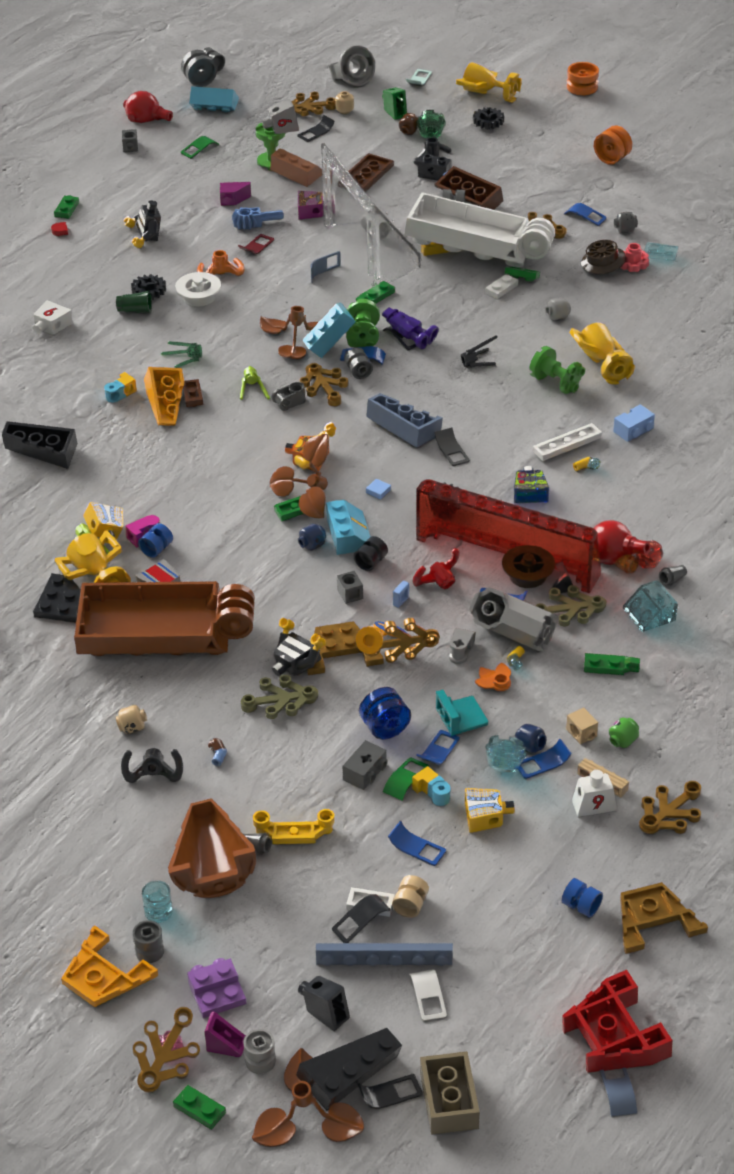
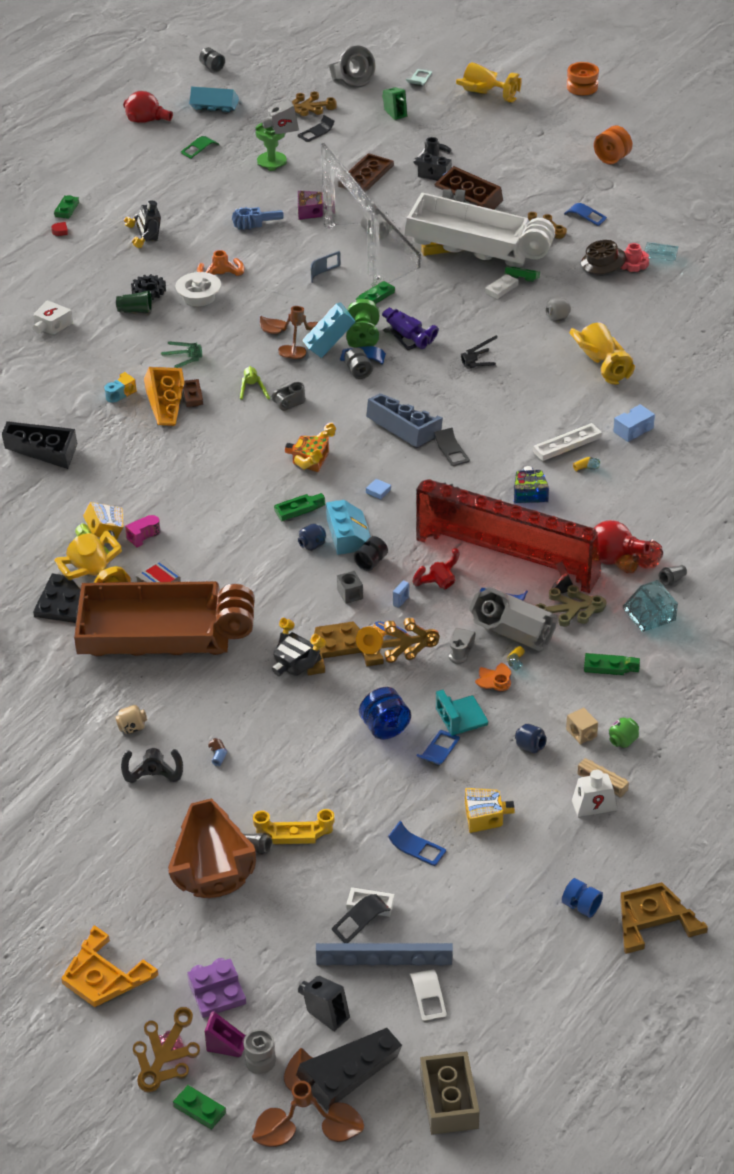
(130, 140): dark grey brick -> none
(148, 941): dark grey wheel -> none
(155, 540): blue wheel -> none
(157, 901): clear light blue wheel -> none
(199, 68): dark grey wheel -> none
(234, 192): magenta slope -> none
(254, 247): dark red piece -> none
(294, 167): nougat slope -> none
(304, 695): olive plant -> none
(313, 501): dark orange plant -> none
(316, 371): pearl gold plant -> none
(344, 102): tan head -> none
(364, 765): dark grey brick -> none
(385, 1093): black piece -> none
(401, 780): green piece -> none
(408, 124): reddish brown head -> none
(410, 896): tan wheel -> none
(431, 124): clear green cone -> none
(432, 785): leg -> none
(488, 118): black gear -> none
(505, 754): clear light blue cone -> none
(528, 565): dark brown wheel -> none
(545, 364): bright green piece -> none
(548, 760): blue piece -> none
(611, 1030): red wedge -> none
(620, 1094): sand blue piece -> none
(625, 222): dark grey head -> none
(653, 823): pearl gold plant -> none

